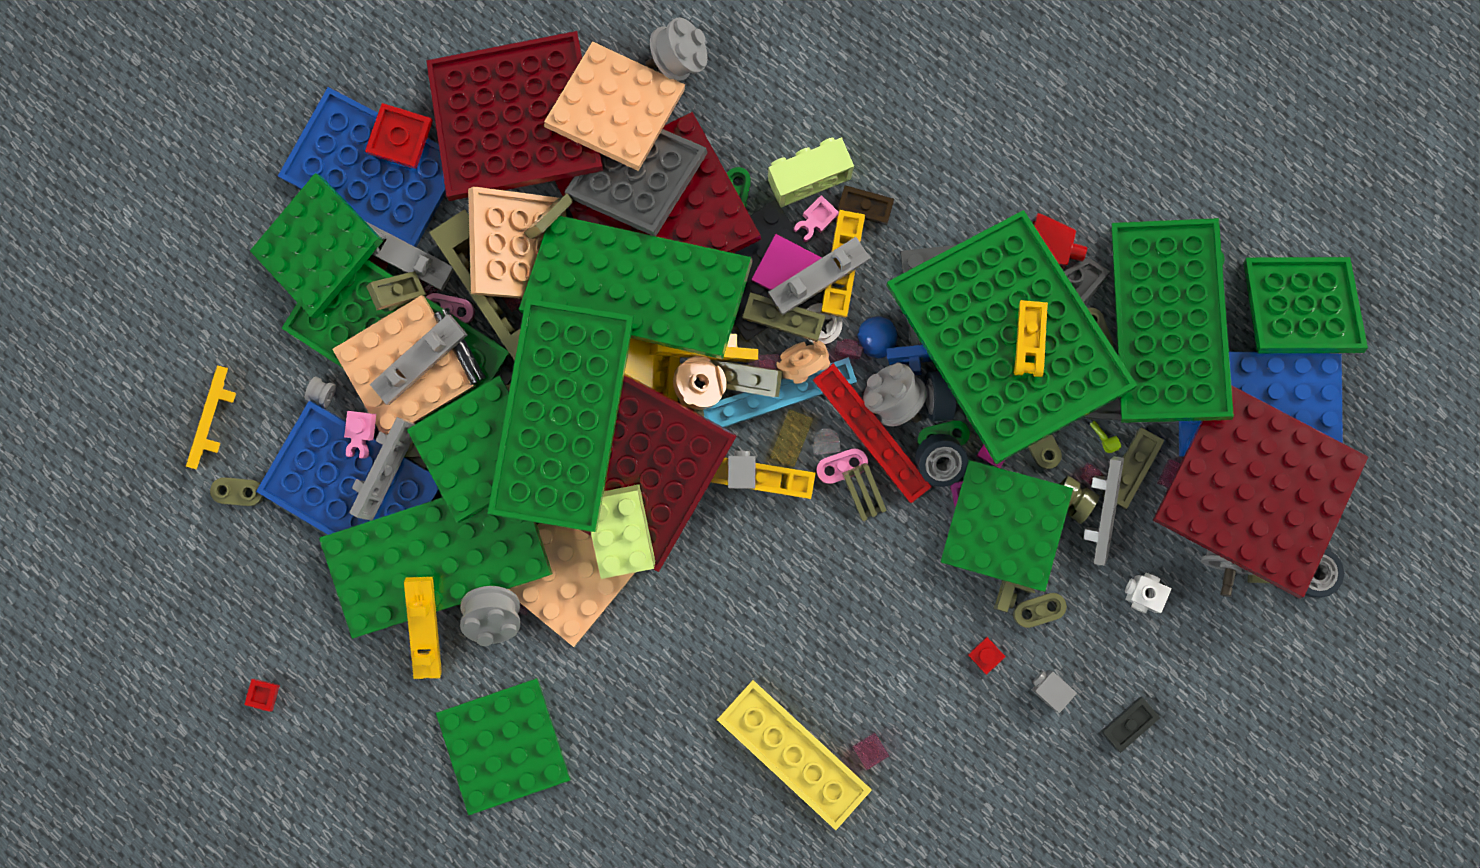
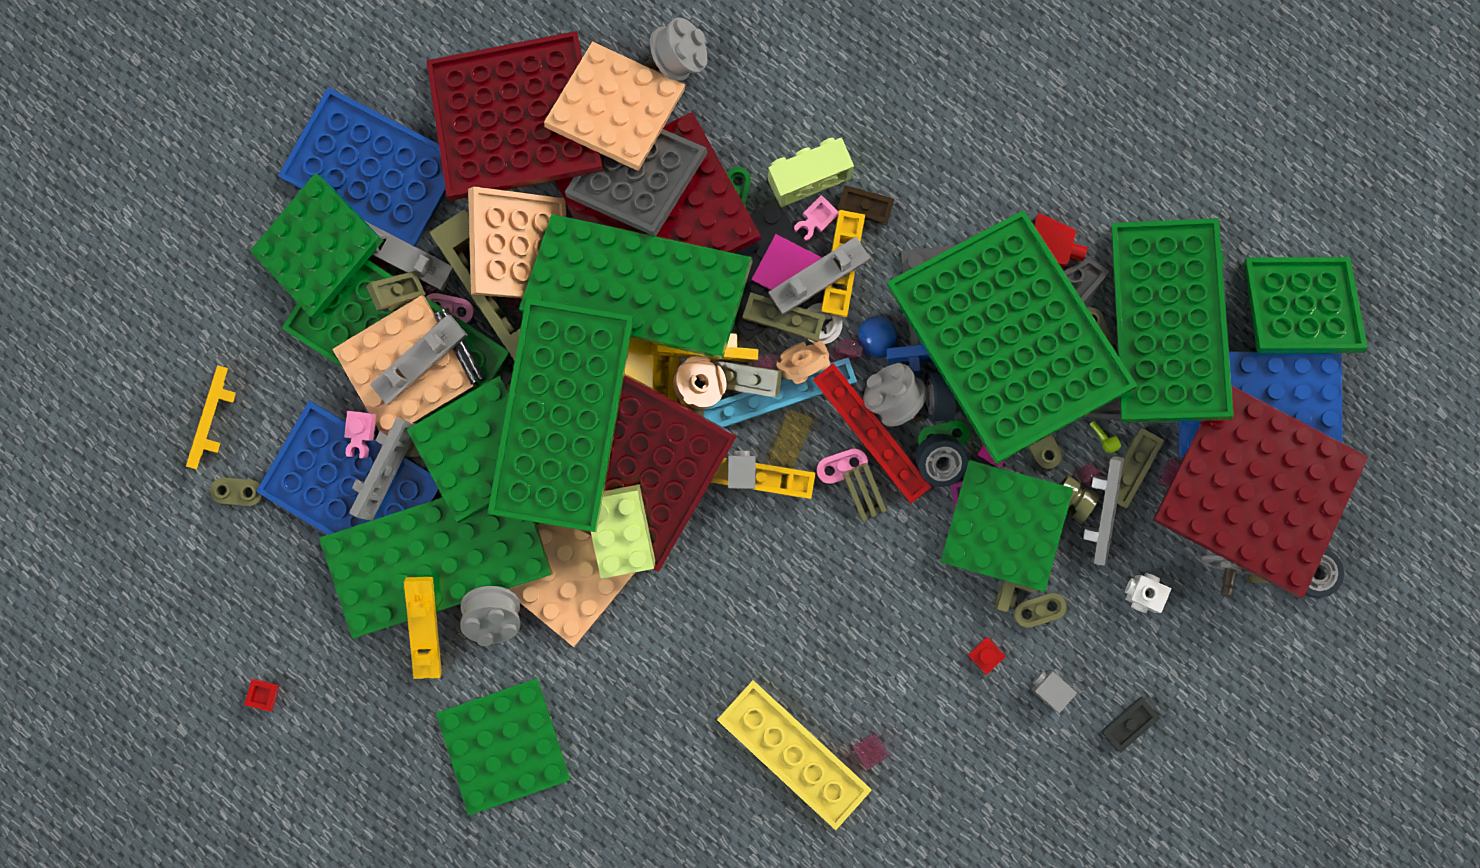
(320, 392): light grey wheel -> none
(399, 136): red plate -> none
(549, 216): olive tile -> none
(826, 442): clear plate -> none
(1031, 337): yellow plate -> none

